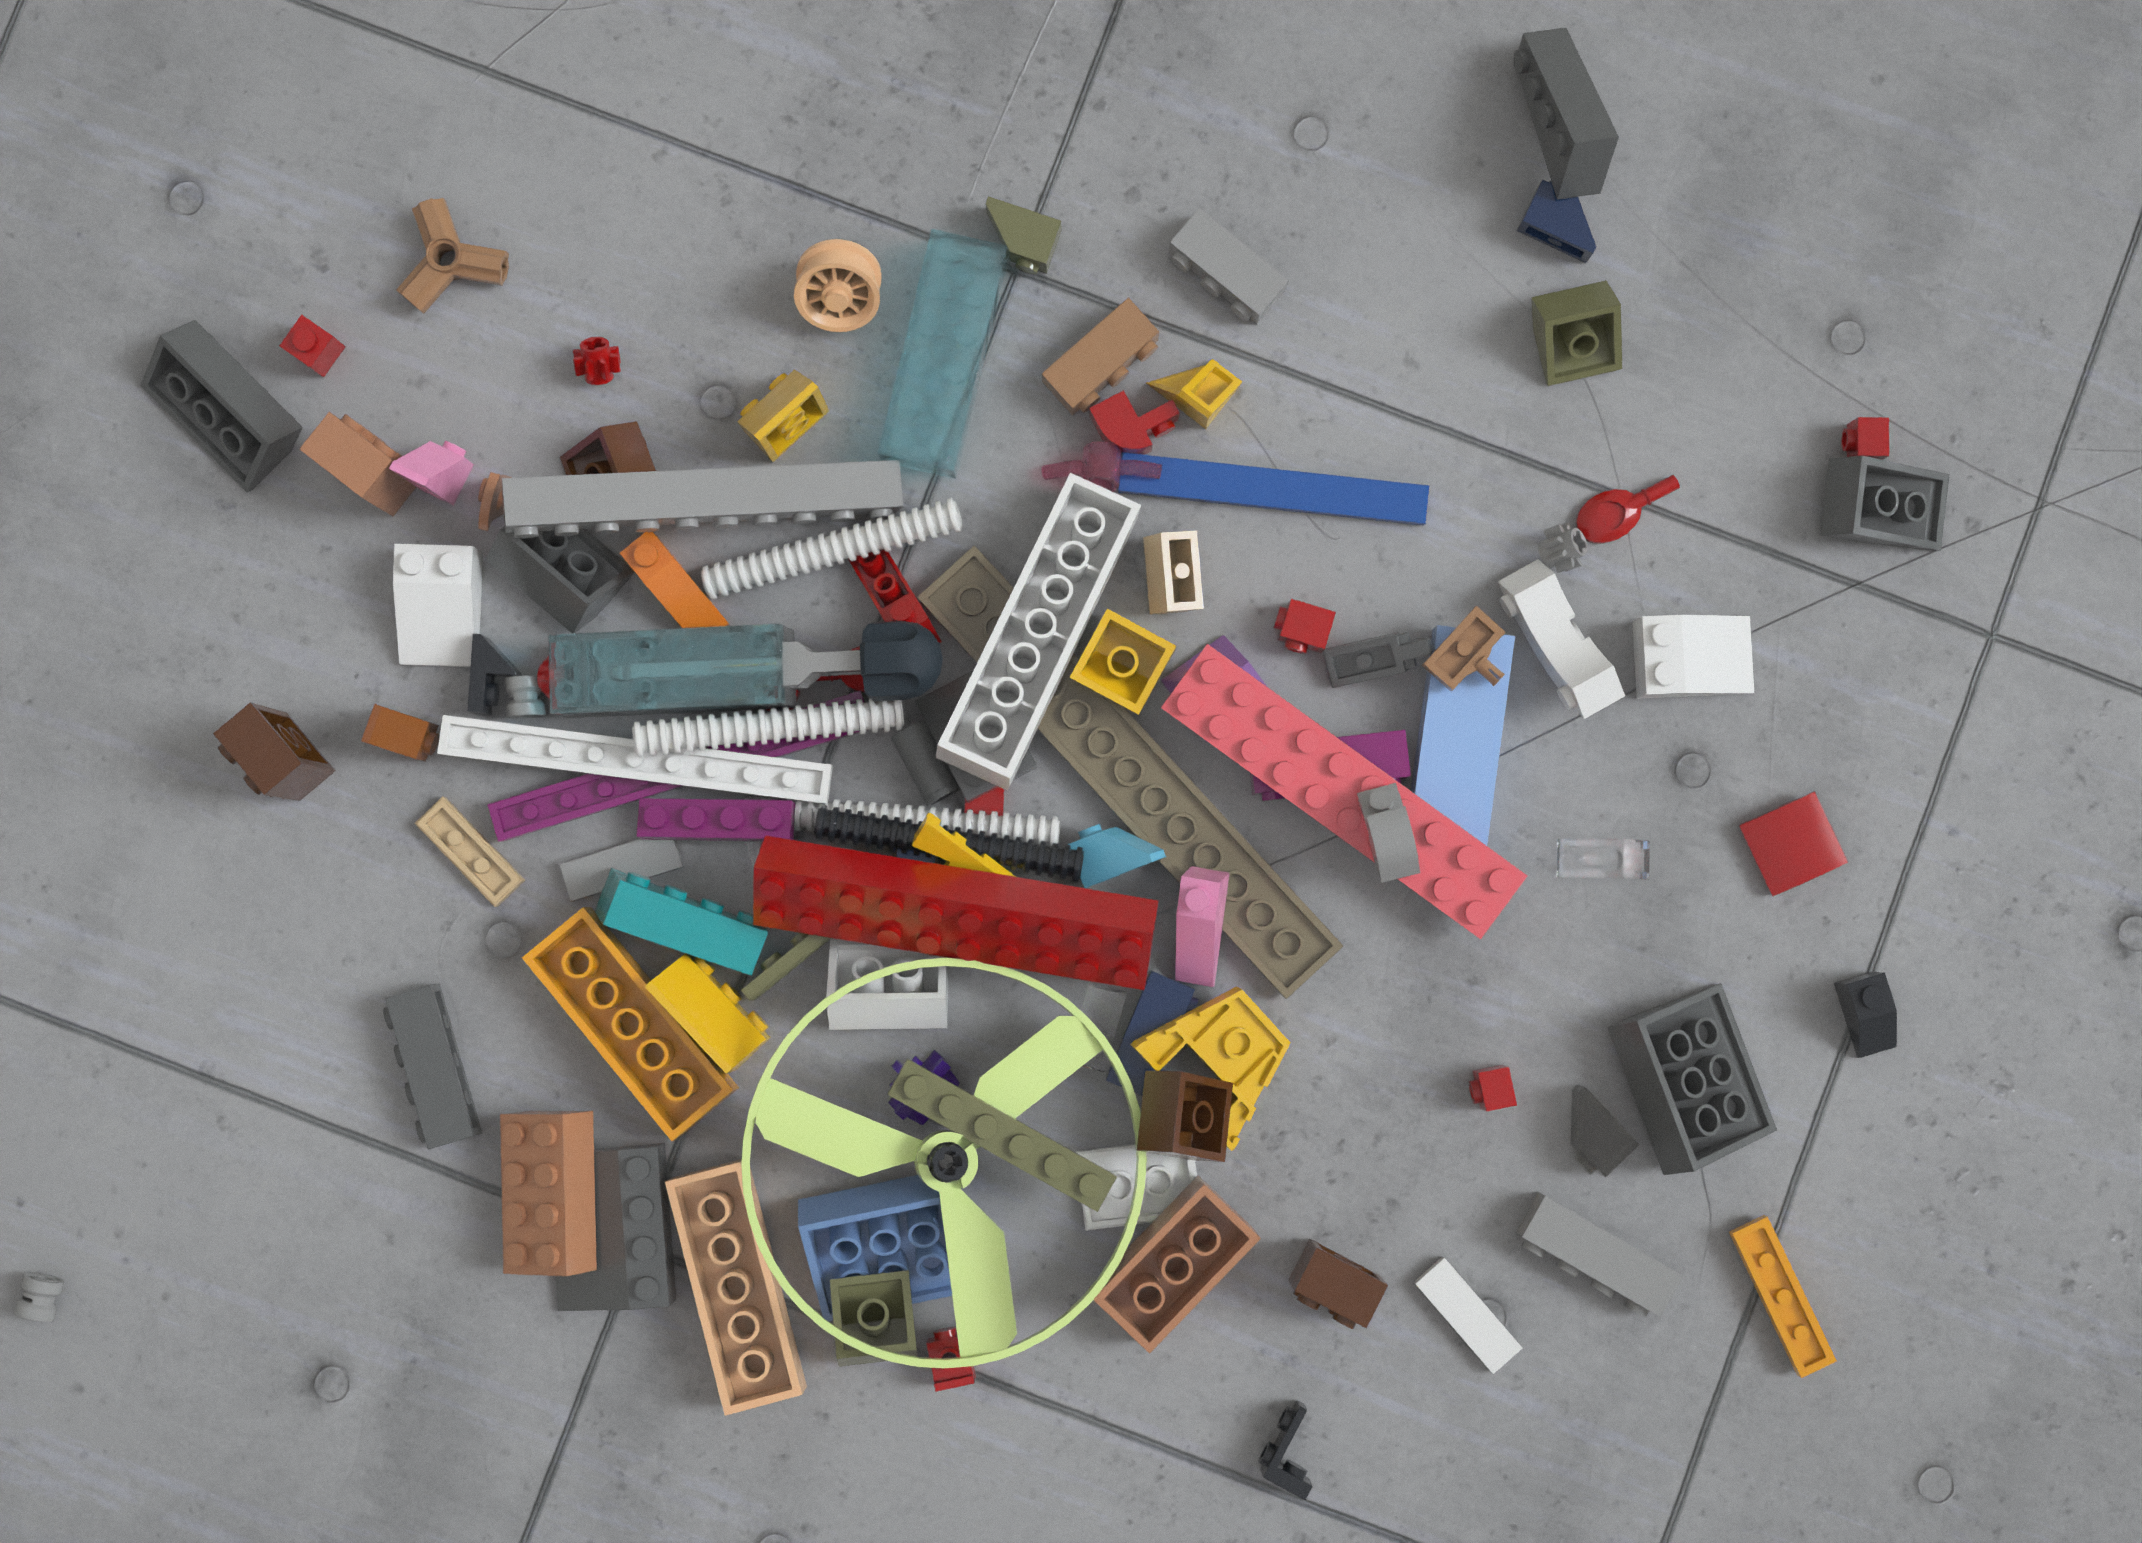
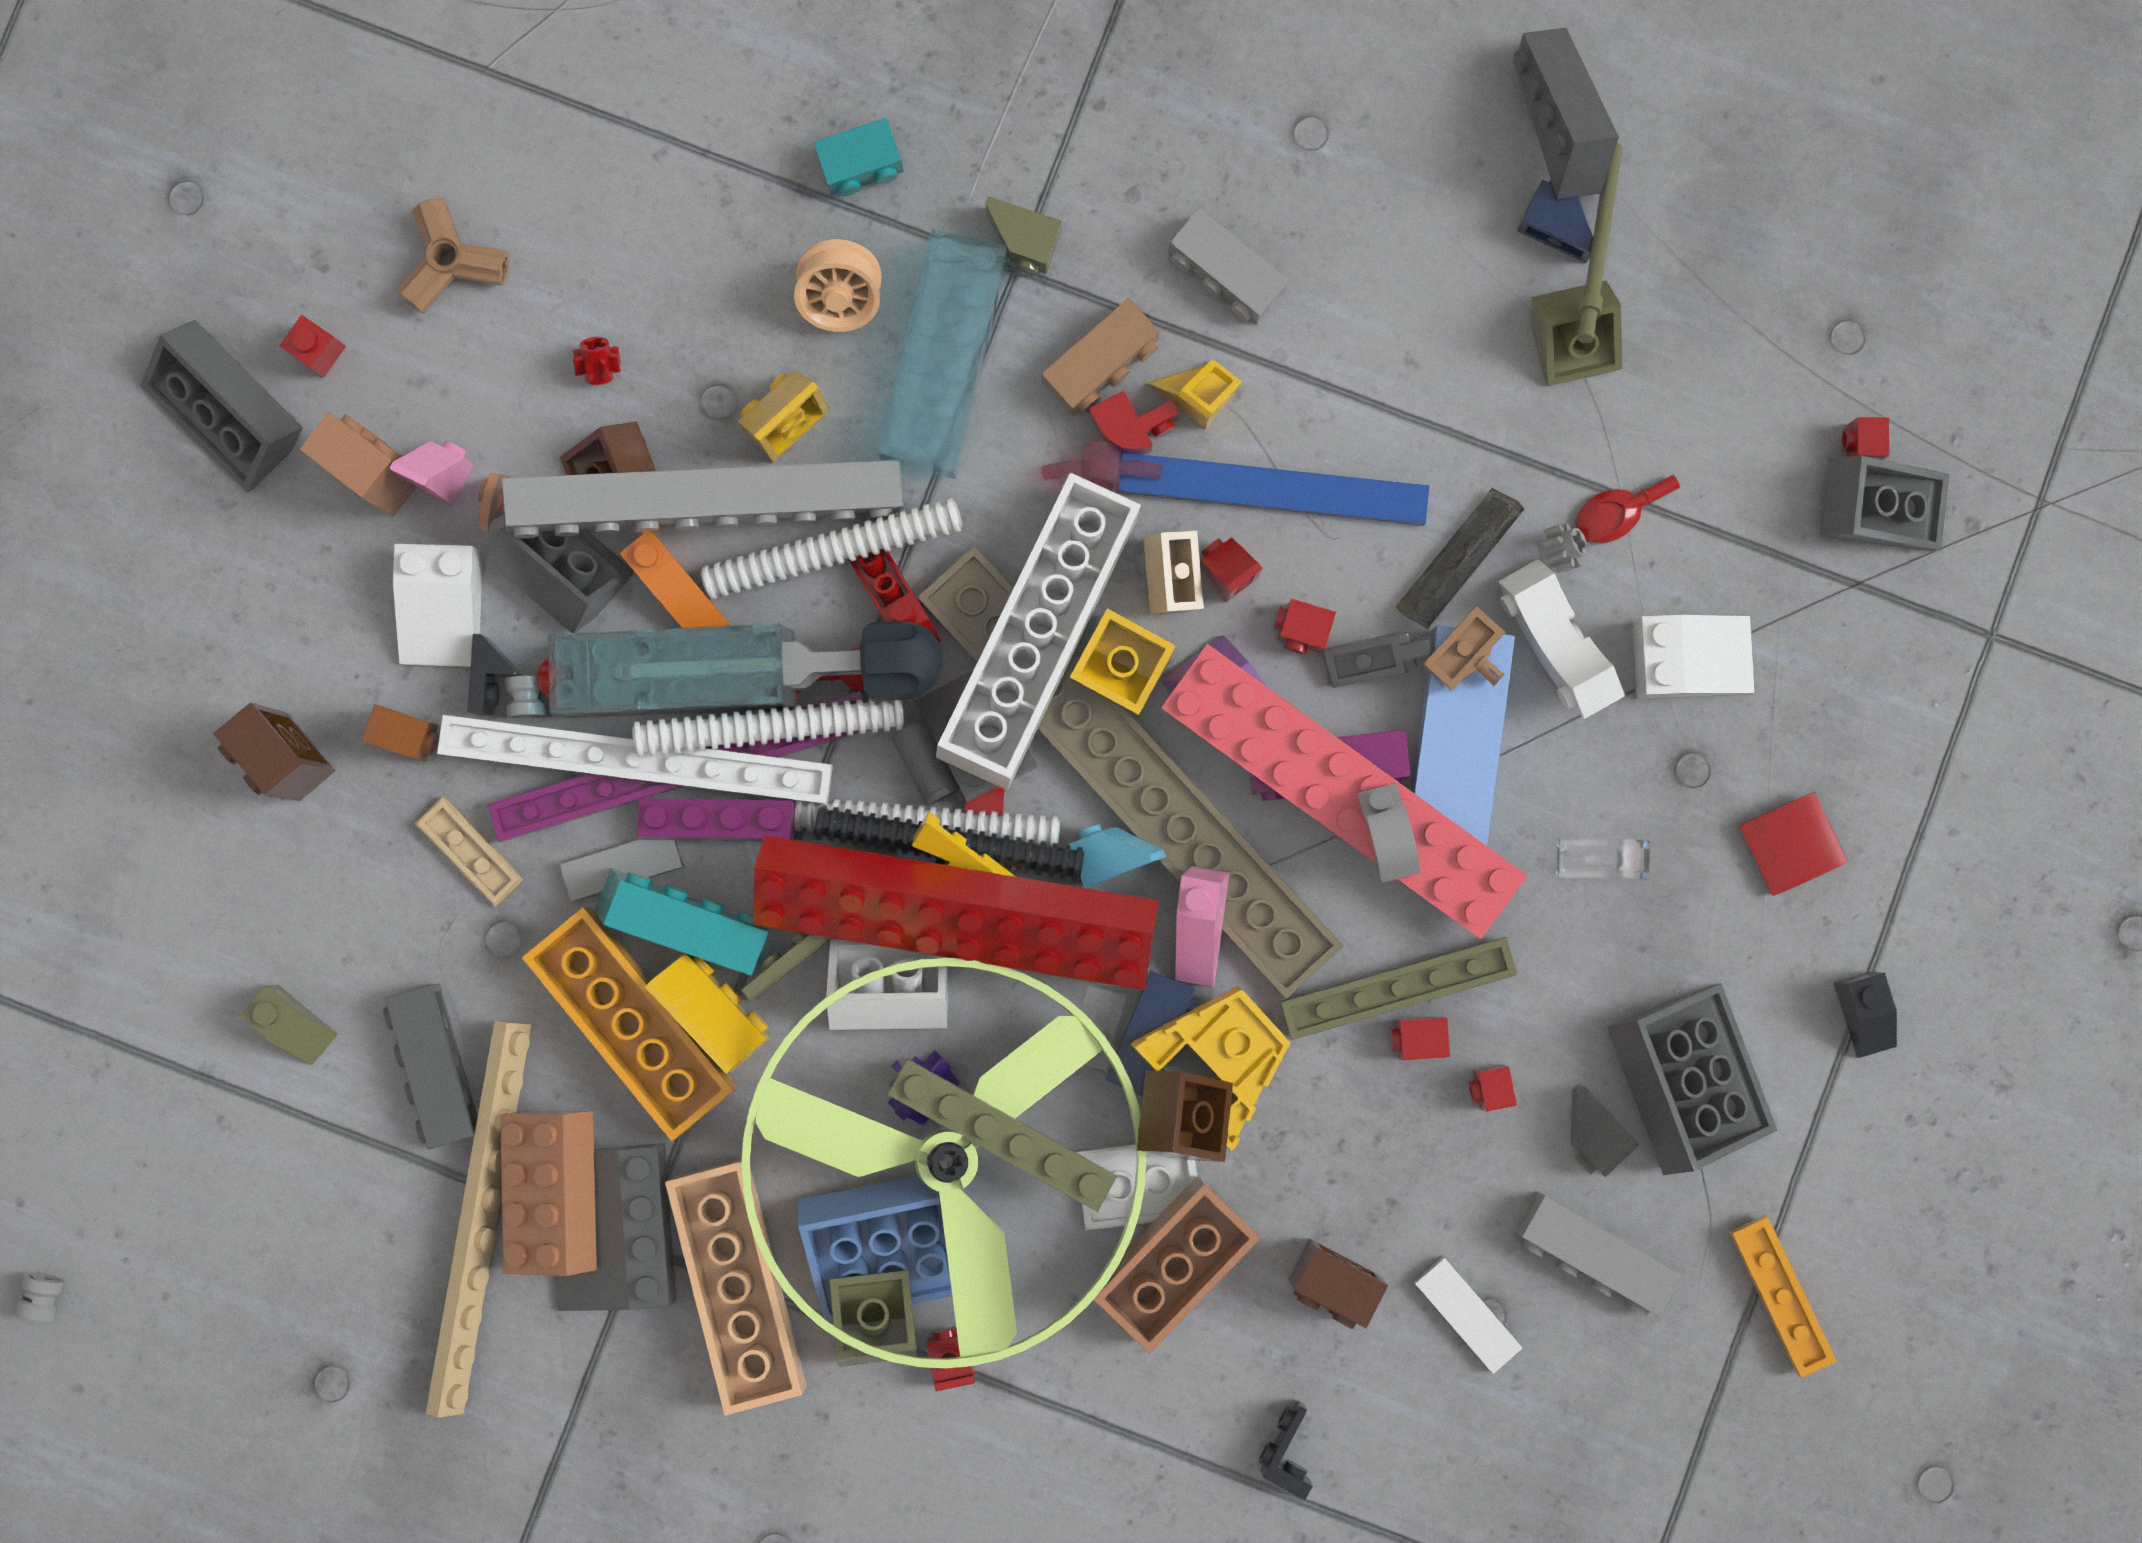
(288, 1023): none -> olive slope
(477, 1222): none -> tan plate
(859, 157): none -> teal brick
(1229, 567): none -> red slope
(1398, 988): none -> olive plate
(1420, 1038): none -> red brick
(1460, 558): none -> clear smoke plate
(1591, 302): none -> olive bar

